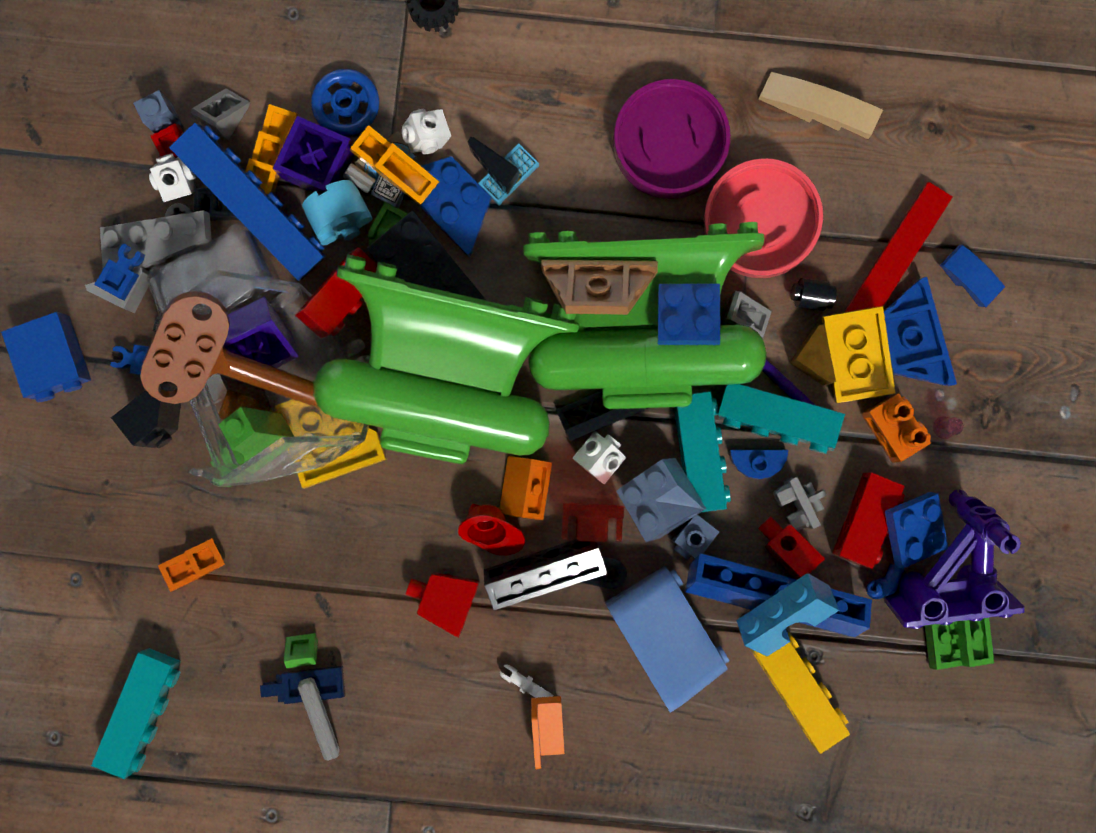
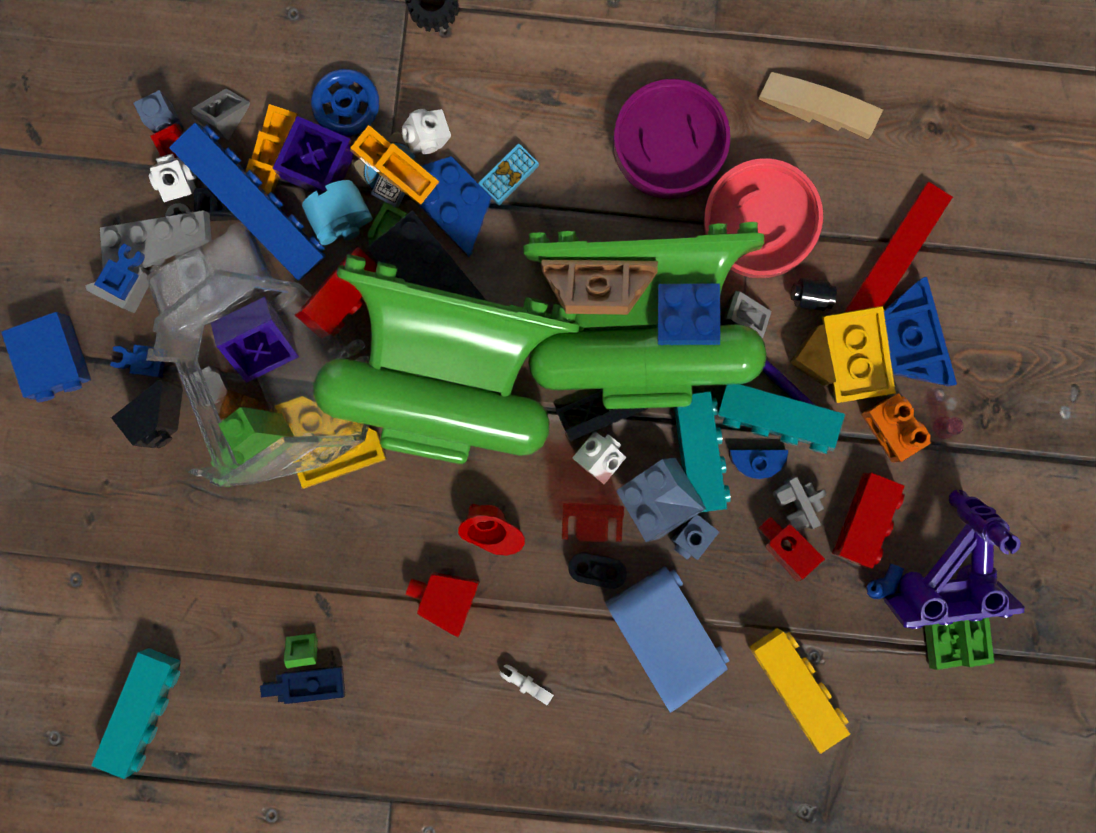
(191, 565): orange slope -> none
(192, 349): dark orange piece -> none
(318, 718): light grey axle -> none
(359, 178): light grey piece -> none
(500, 169): black slope -> none
(525, 487): orange panel -> none
(543, 572): fence -> none
(547, 727): orange panel -> none
(750, 587): blue brick -> none
(802, 601): dark azure arch -> none
(916, 529): blue plate -> none
(974, 275): blue slope -> none

